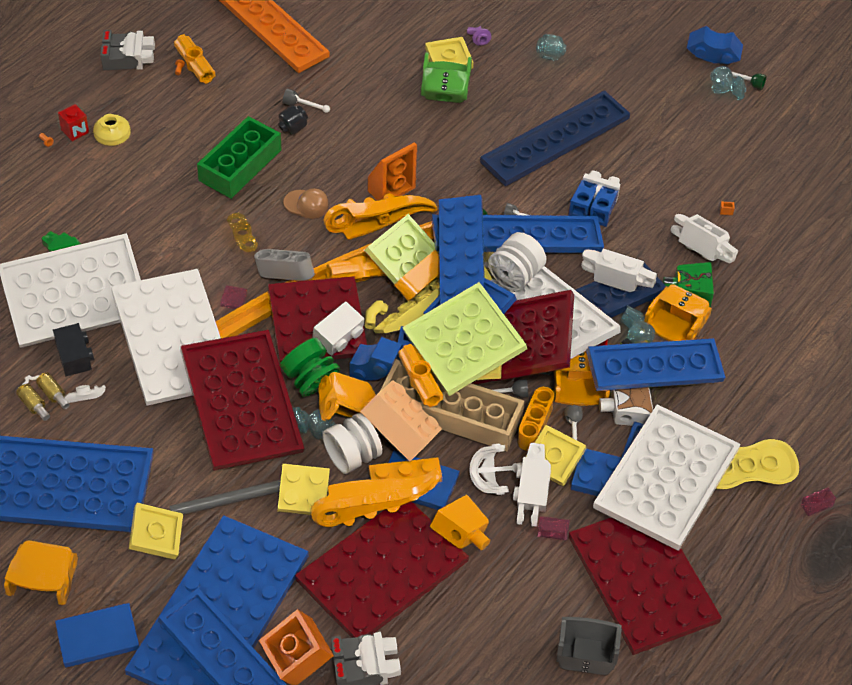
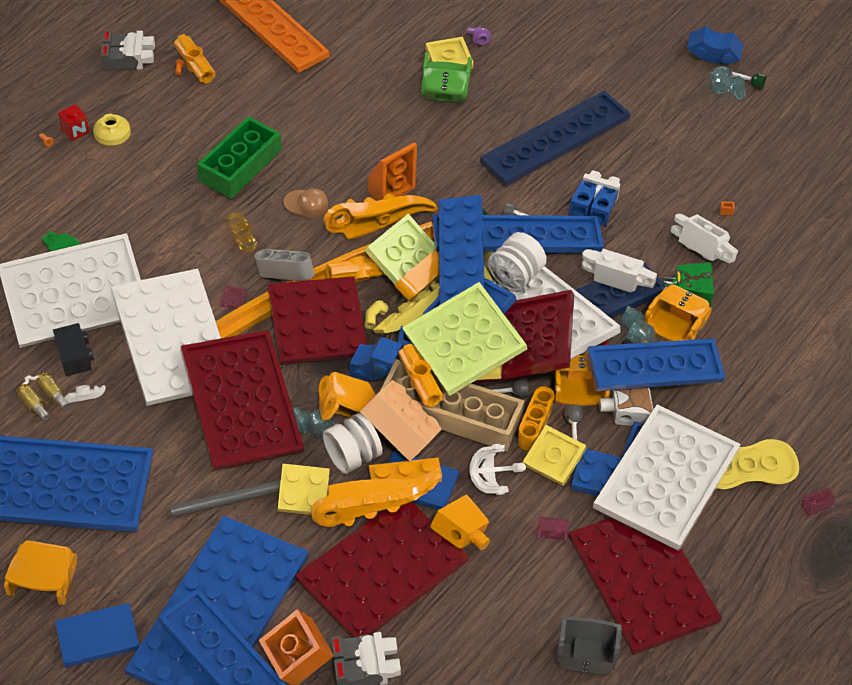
(156, 531): light yellow plate -> none
(291, 97): hinge -> none
(292, 119): black head -> none
(309, 366): green wheel -> none
(339, 328): white brick -> none
(534, 483): white hinge -> none
(550, 47): clear light blue head -> none

